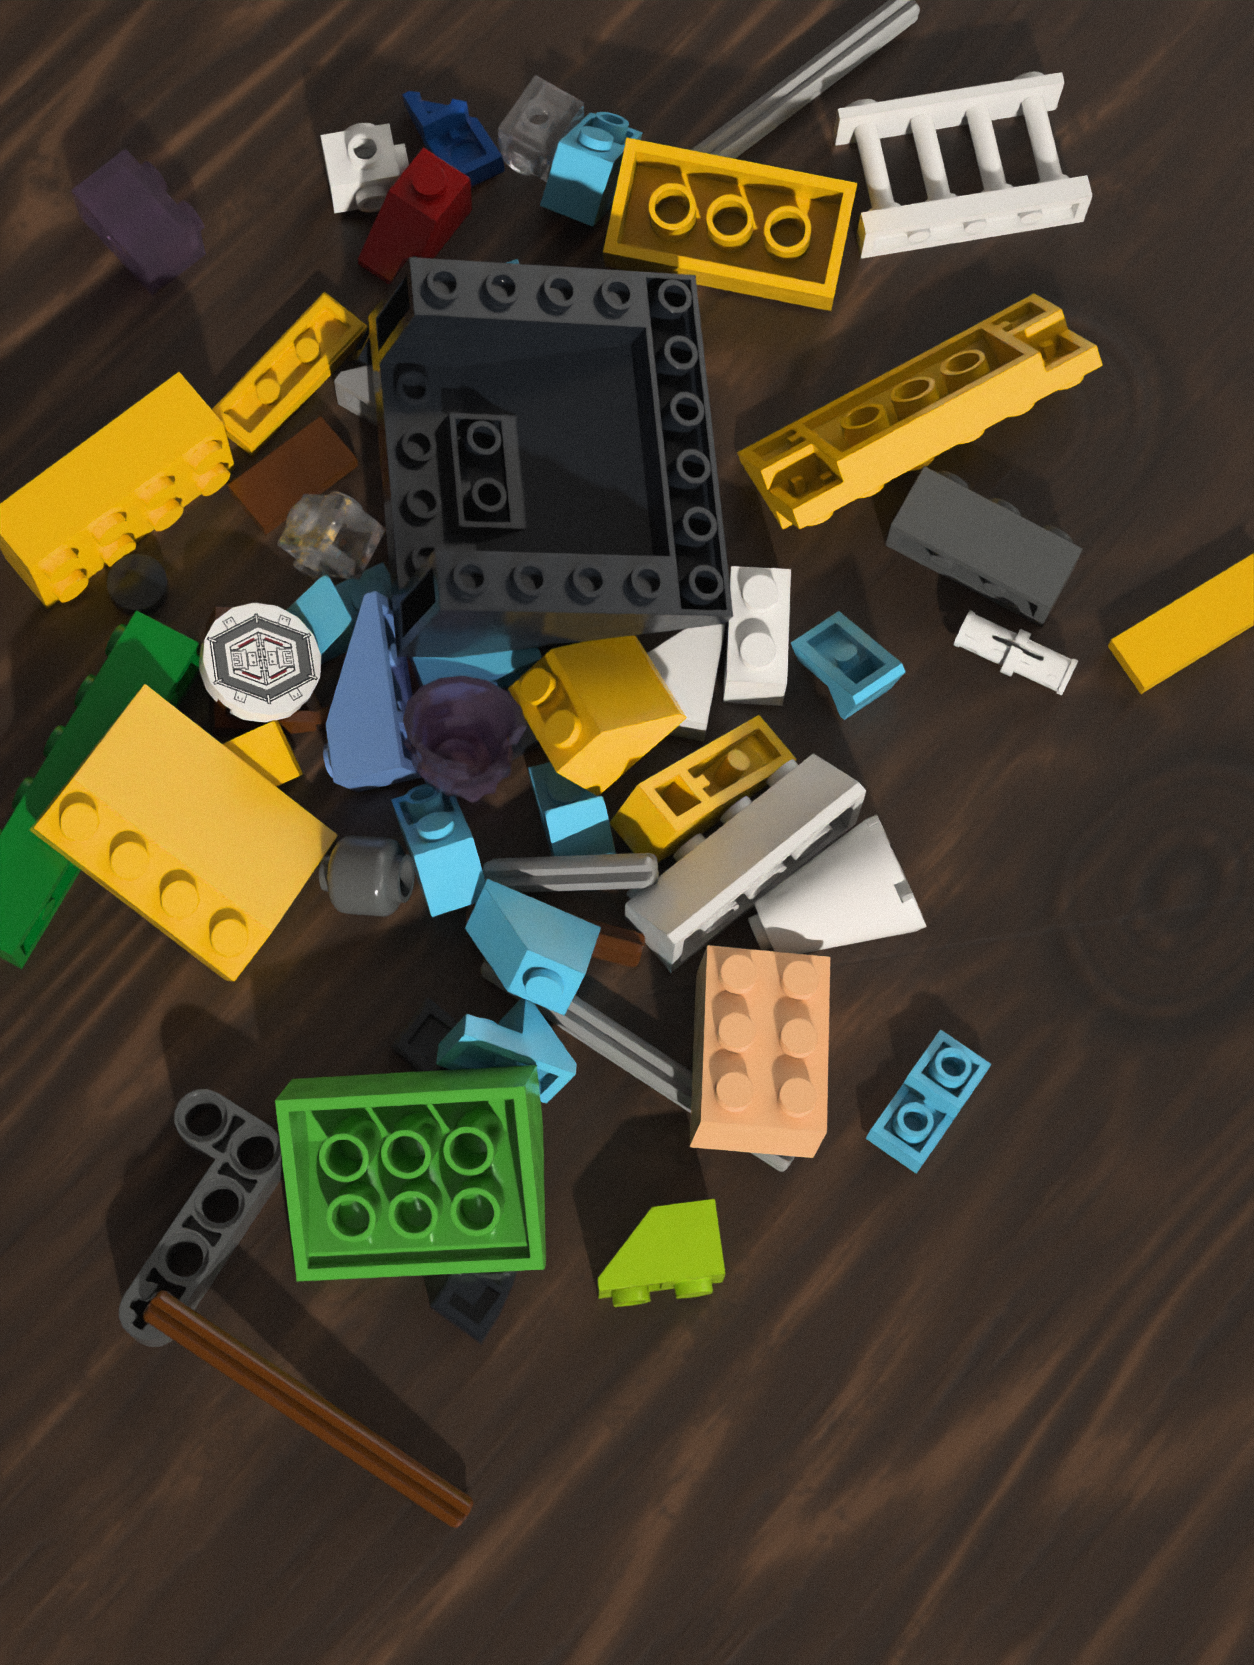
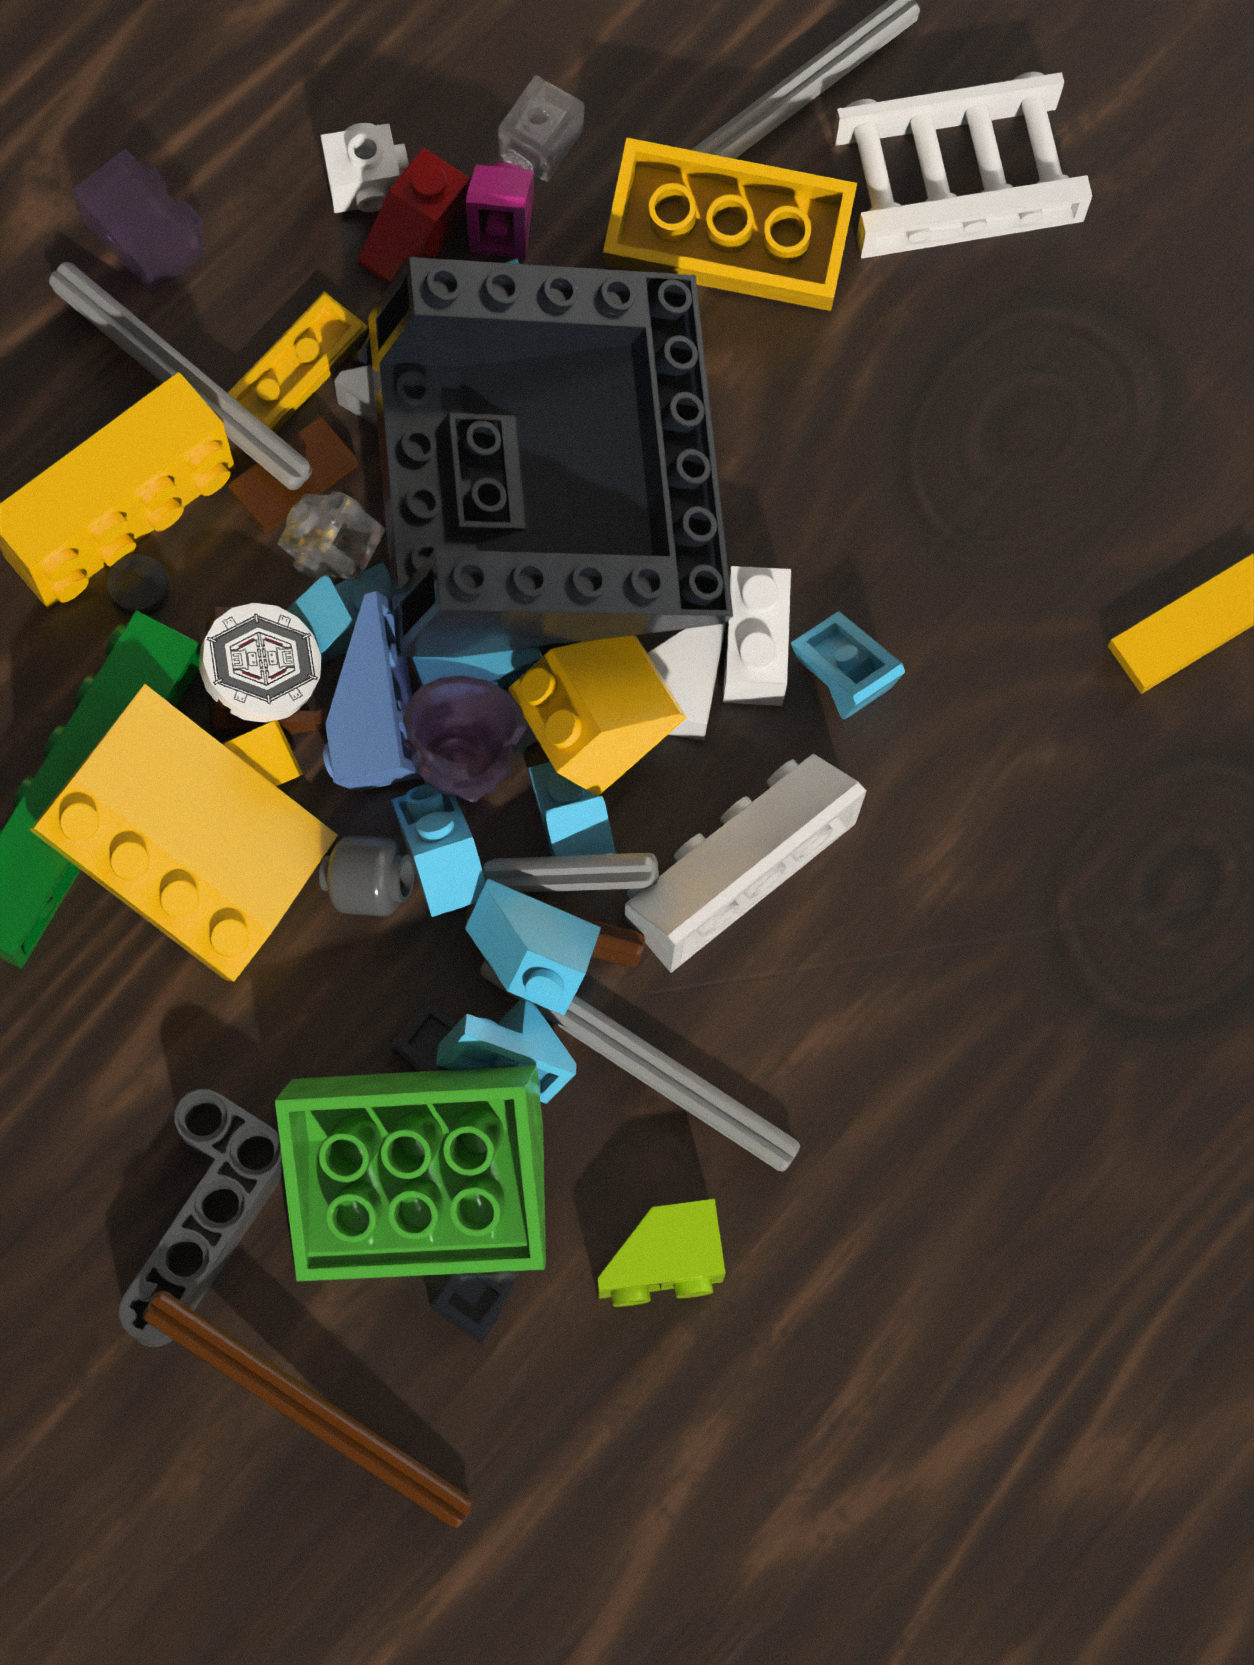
(165, 361): none -> light grey axle
(455, 137): blue slope -> none
(500, 210): none -> dark pink slope
(588, 167): medium azure slope -> none
(699, 789): yellow slope -> none
(760, 1052): light nougat brick -> none
(839, 897): white cone -> none
(917, 411): yellow slope -> none
(928, 1101): medium azure slope -> none
(983, 545): dark grey brick -> none
(1015, 652): white pin -> none

